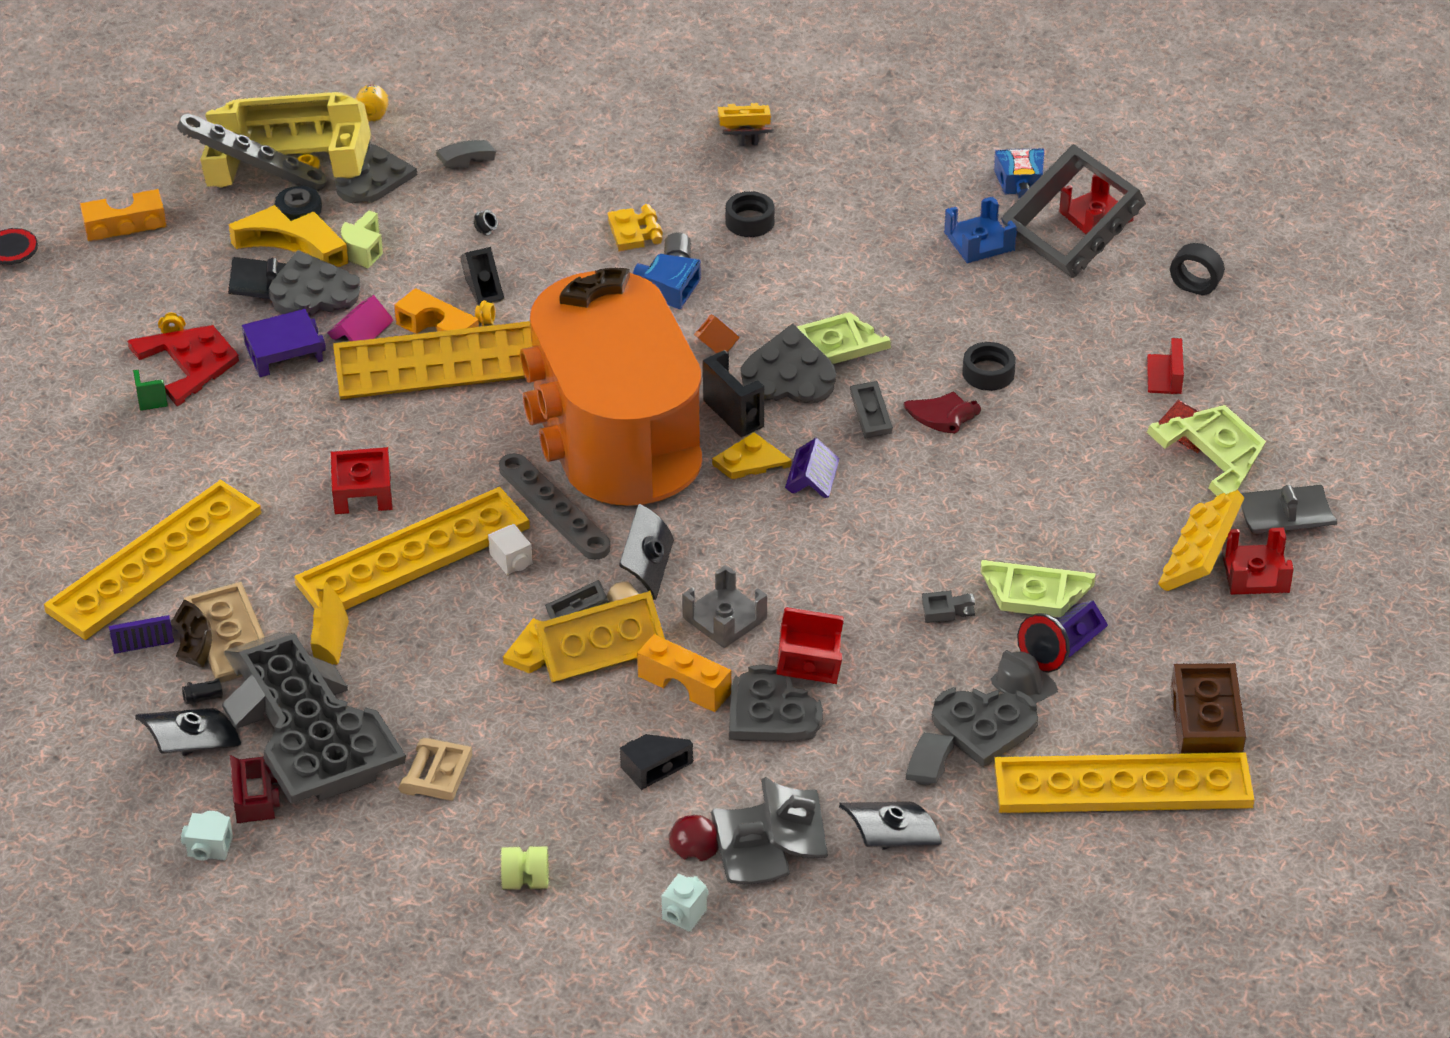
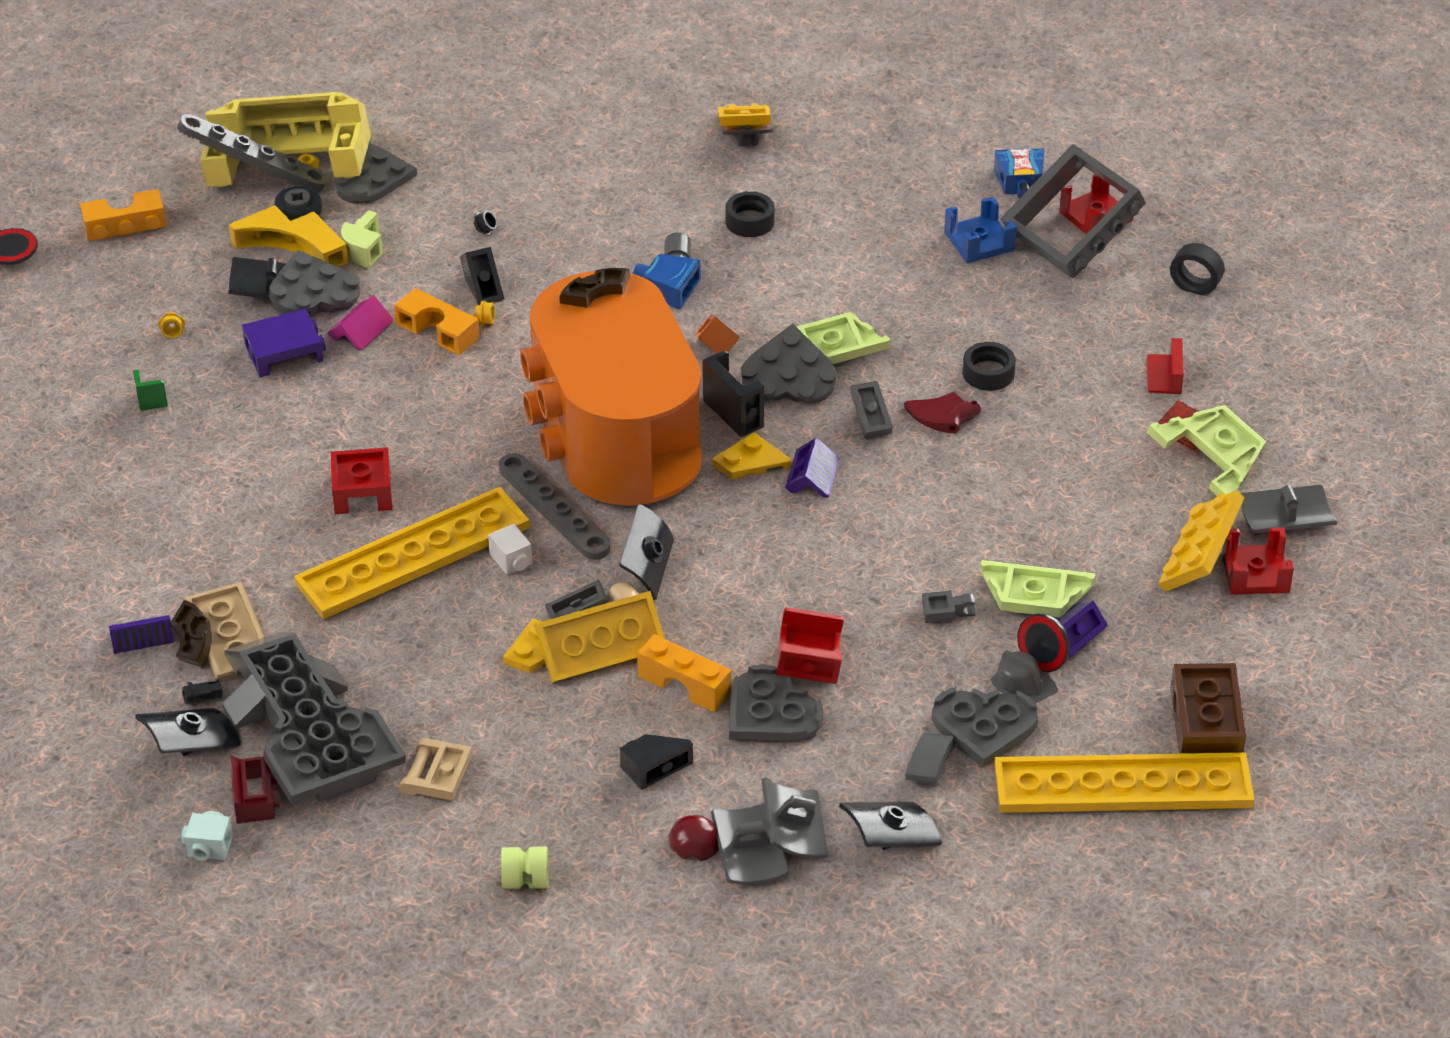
(152, 559): yellow plate -> none
(198, 352): red wing -> none
(329, 625): yellow slope -> none
(375, 101): yellow head -> none
(431, 360): yellow plate -> none
(460, 153): dark grey slope -> none
(627, 230): yellow plate -> none
(684, 901): light aqua brick -> none
(725, 611): flat silver panel -> none

